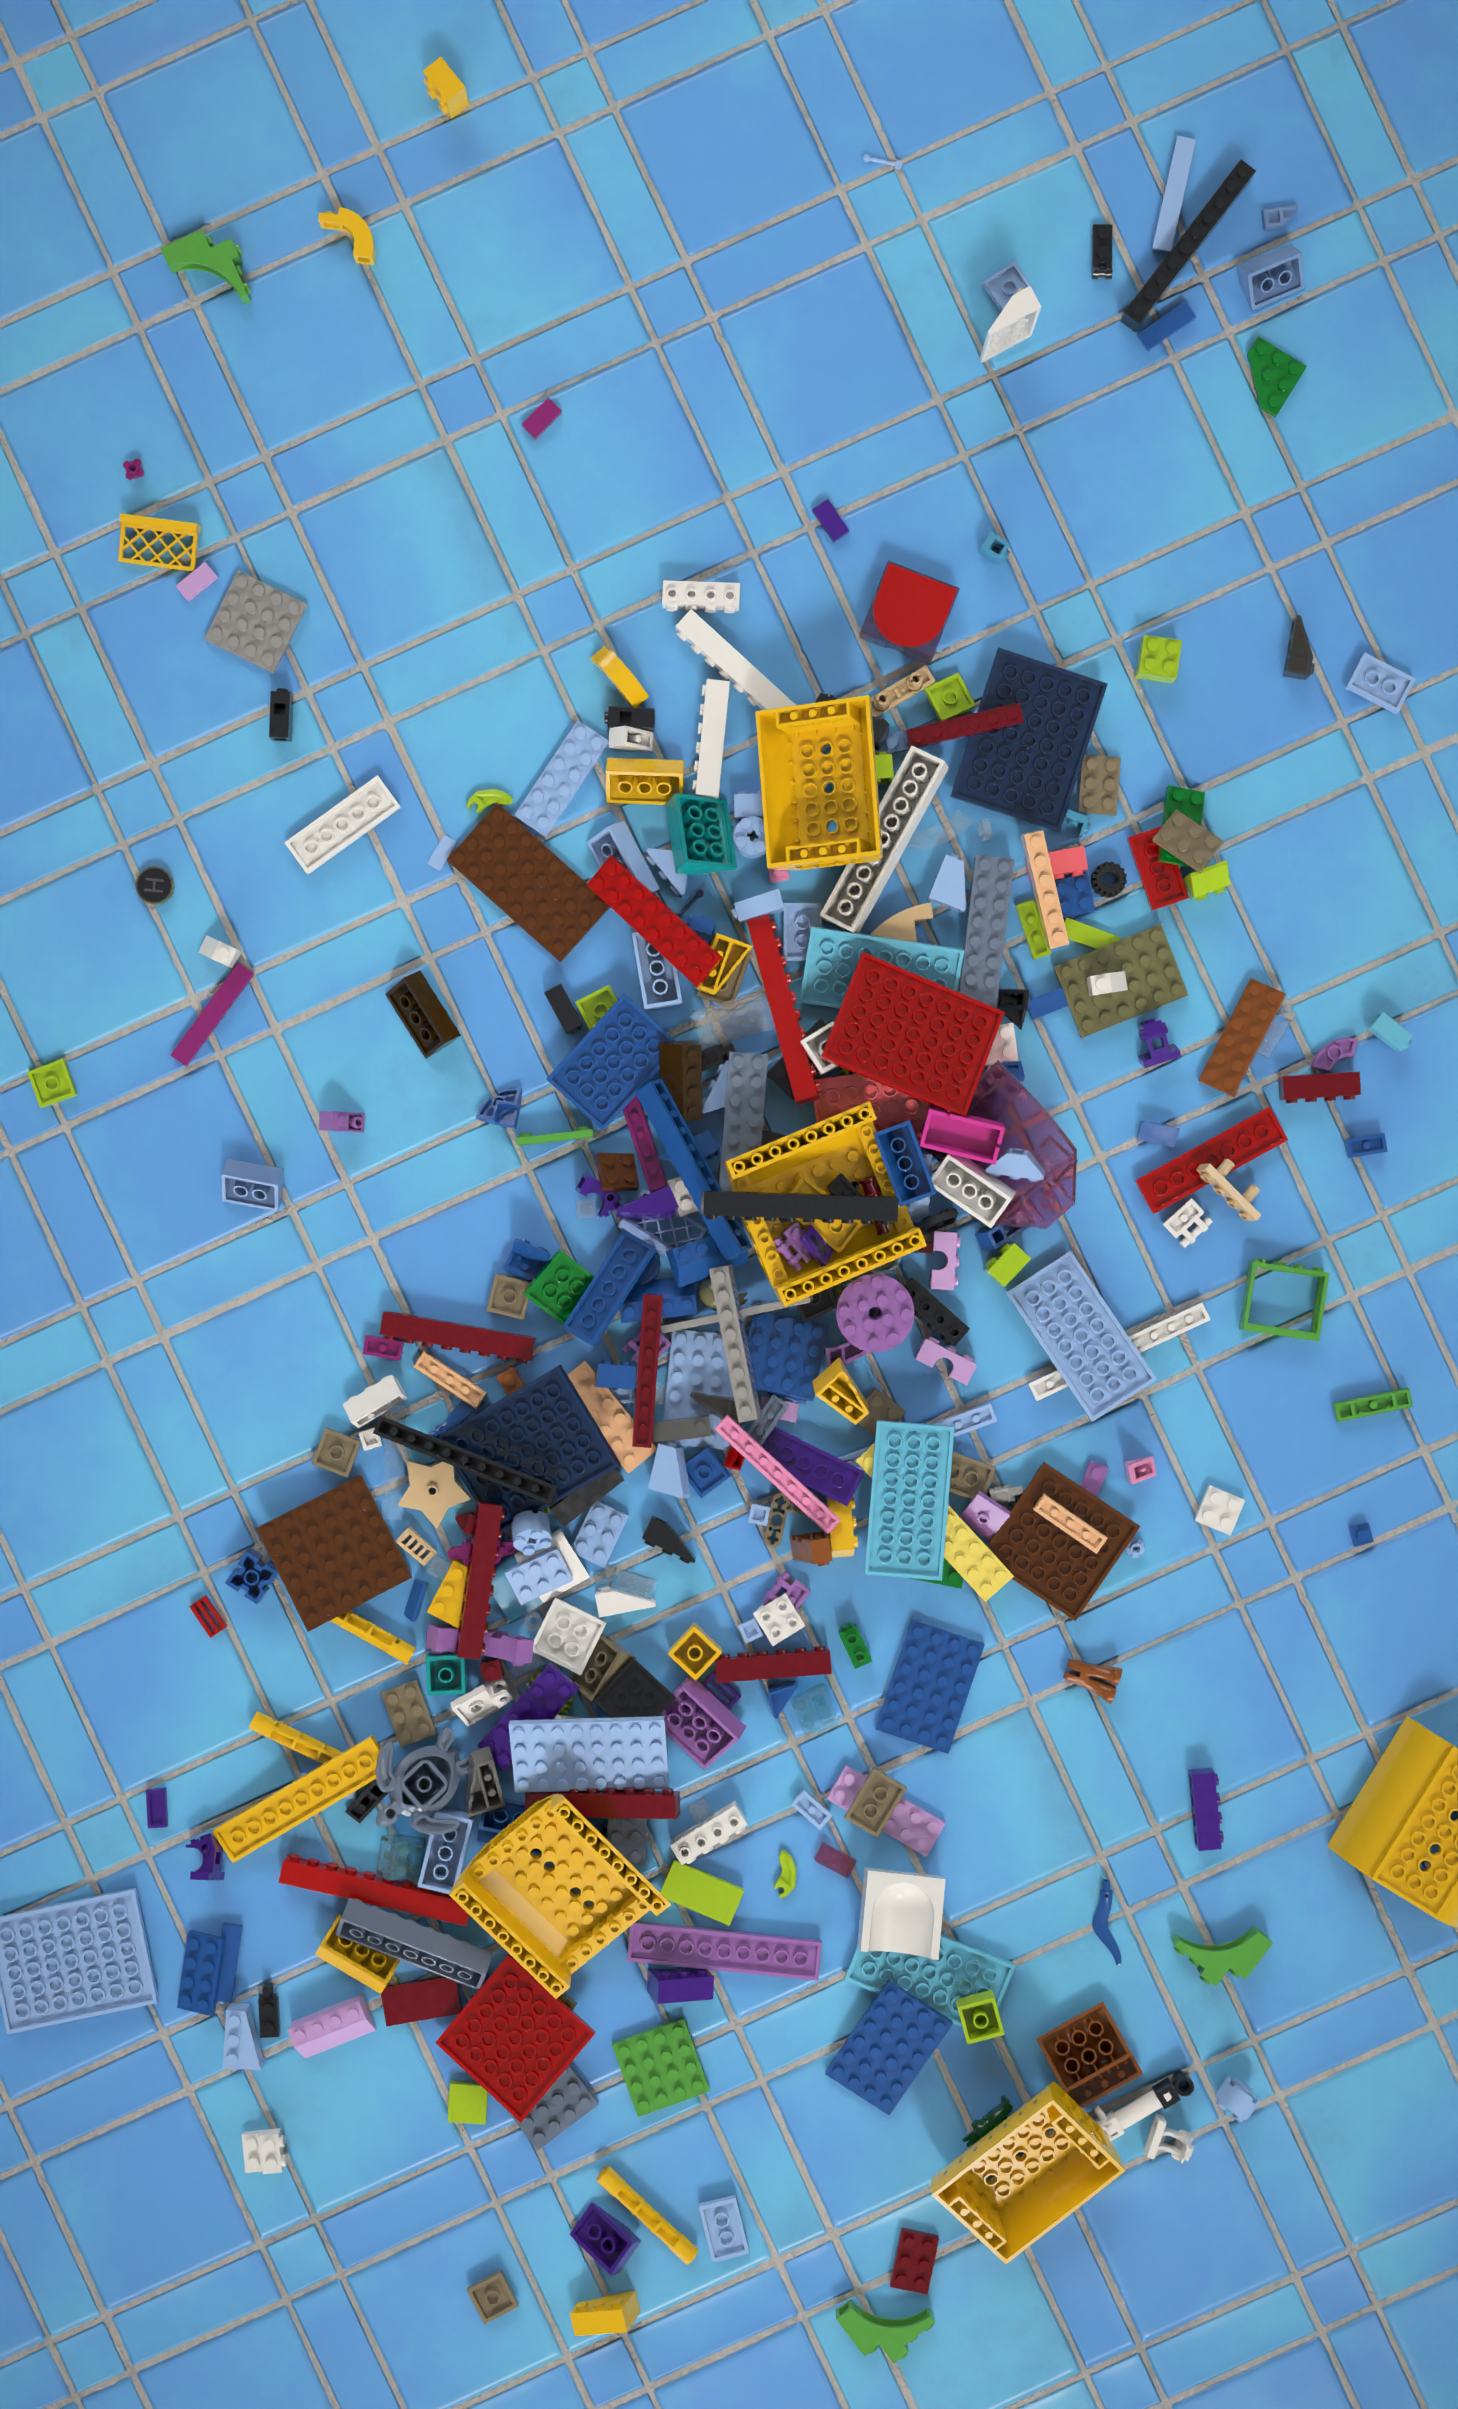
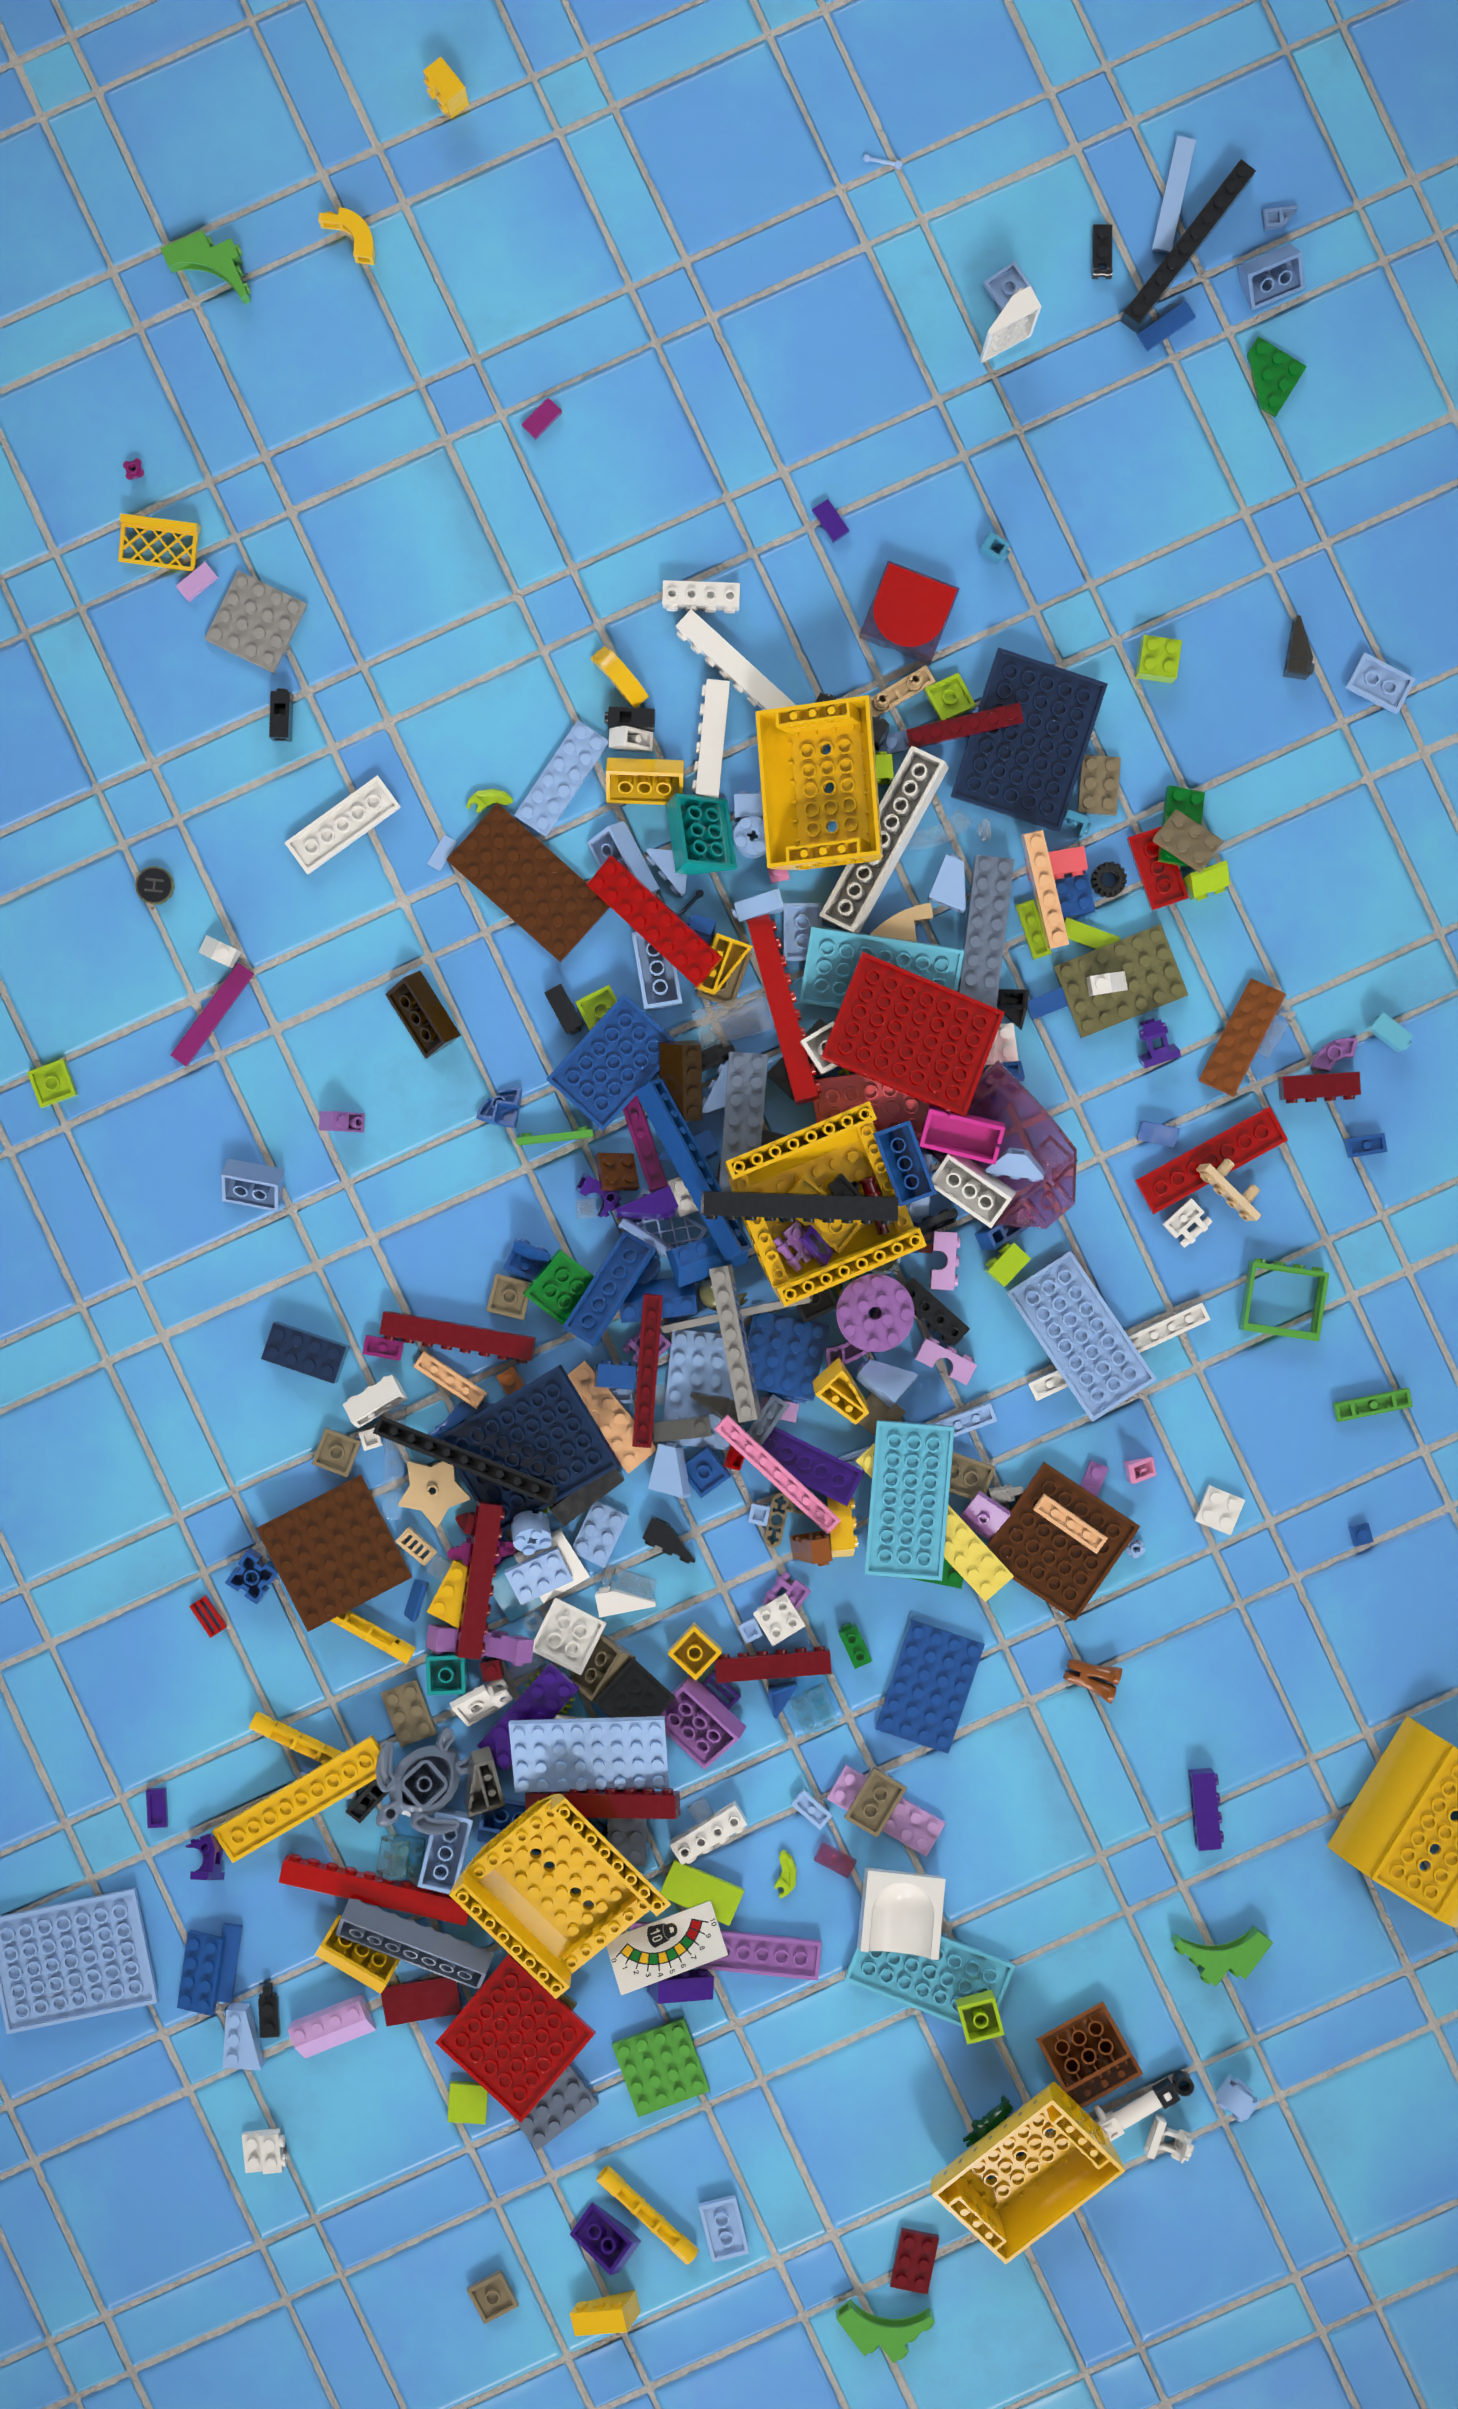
(305, 1352): none -> dark blue brick
(666, 1948): none -> white sticker
(885, 1380): none -> light blue slope
(888, 2047): blue plate -> none
(1100, 1921): blue piece -> none

